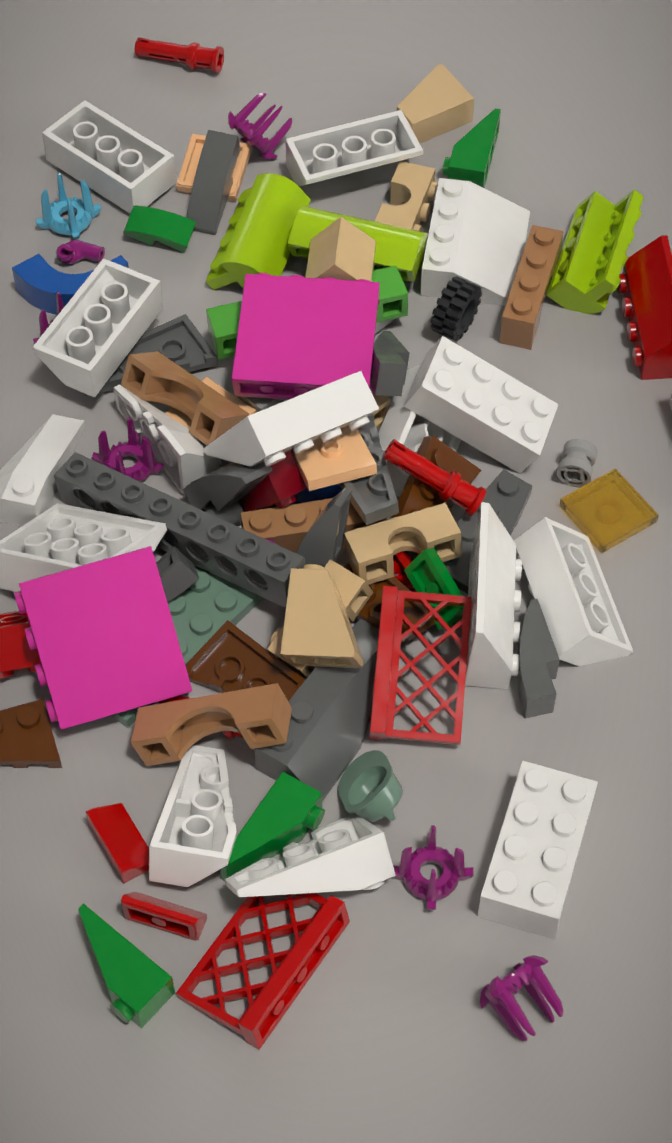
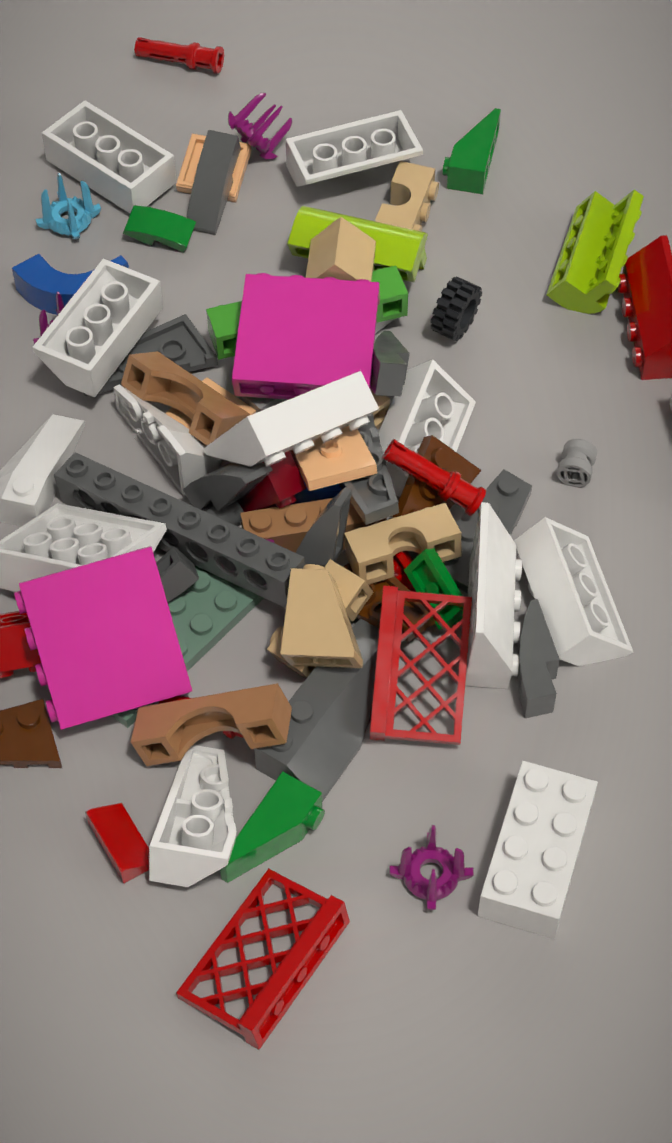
(79, 250): magenta arm -> none
(131, 978): green slope -> none
(143, 453): magenta piece -> none
(163, 915): red slope -> none
(238, 662): reddish brown wing -> none
(258, 231): lime brick -> none
(339, 858): white wedge -> none
(370, 787): sand green piece -> none
(437, 105): tan slope -> none
(475, 239): white slope -> none
(481, 405): white brick -> none
(529, 287): medium nougat arch -> none
(535, 982): magenta piece -> none
(608, 510): clear yellow tile -> none

